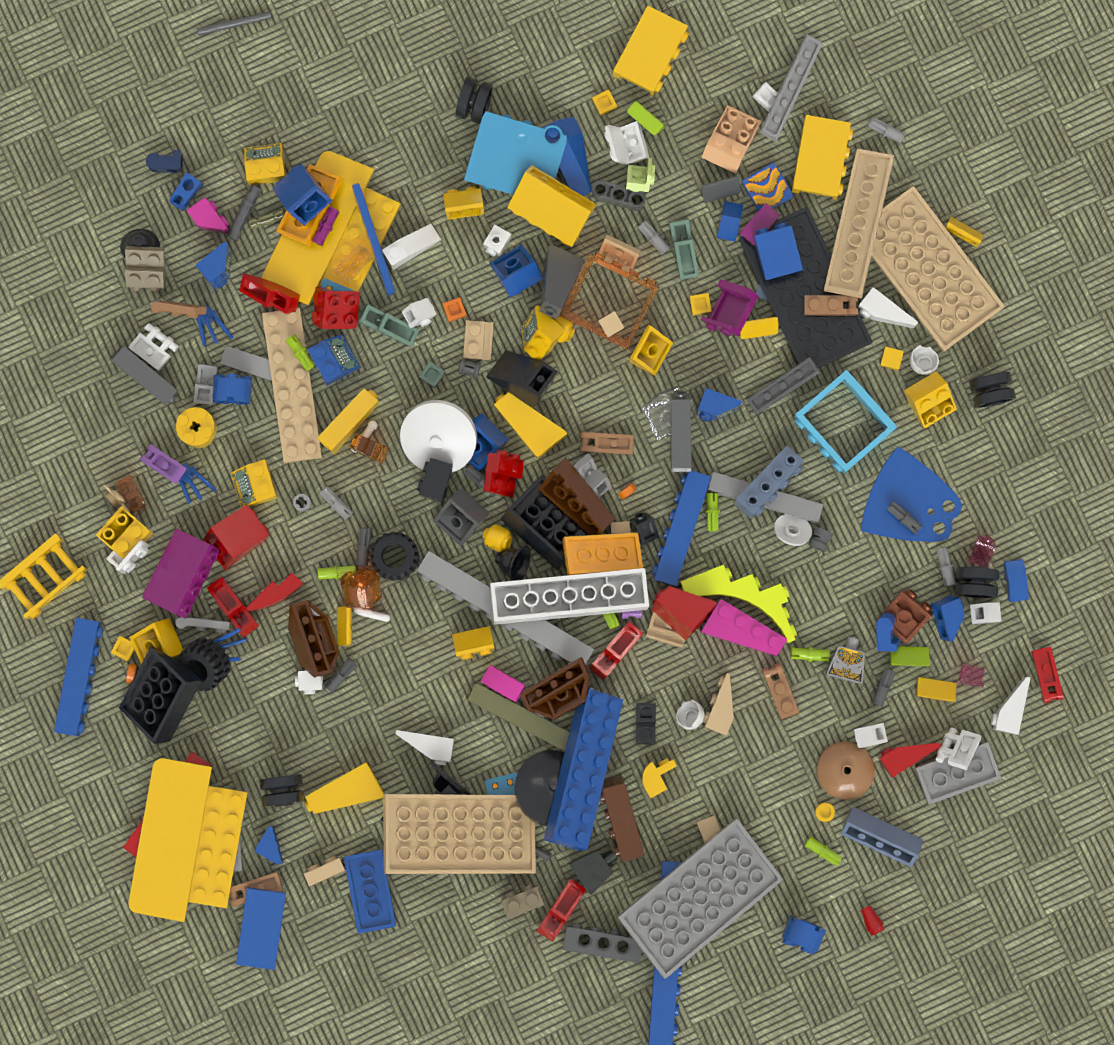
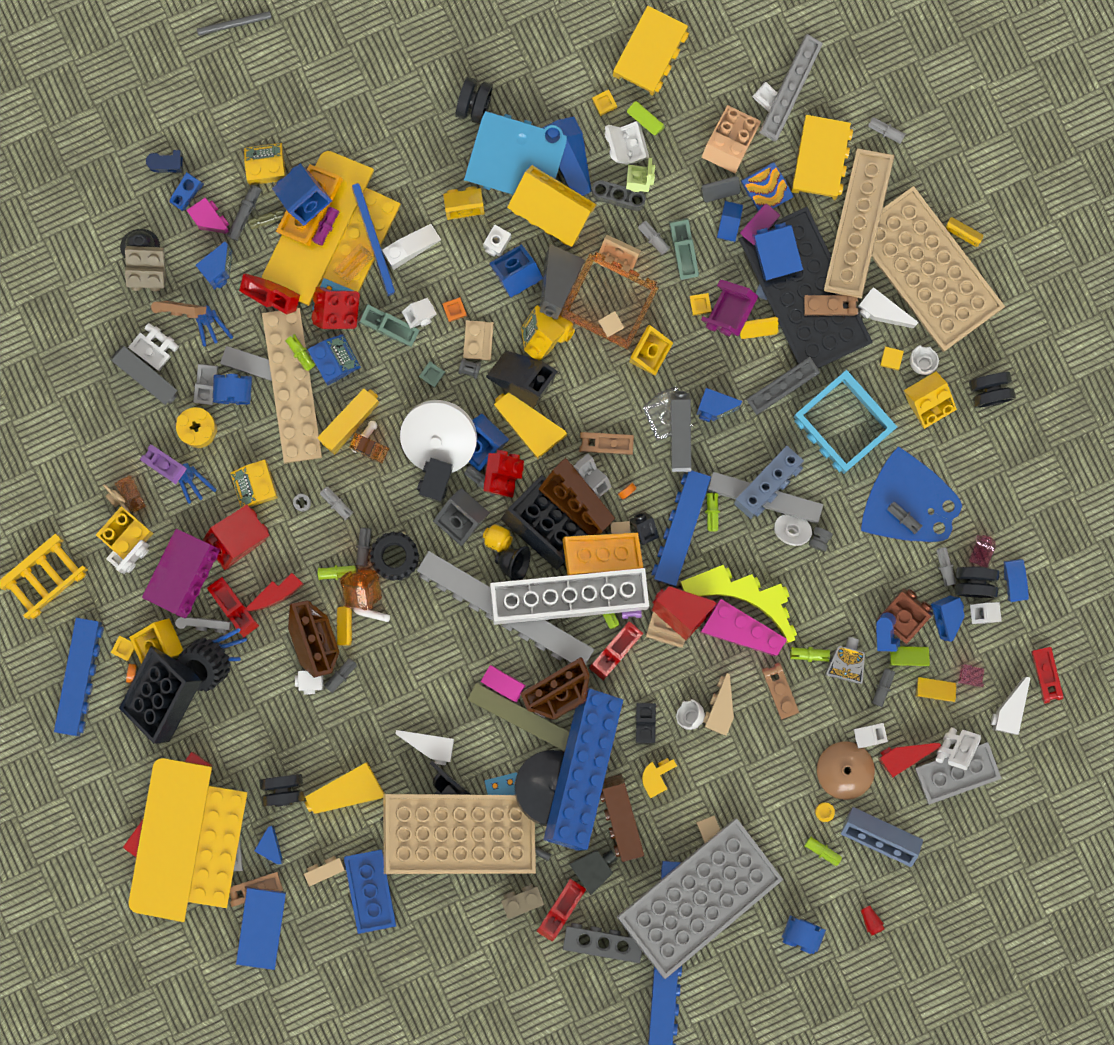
(473, 642): yellow slope -> none

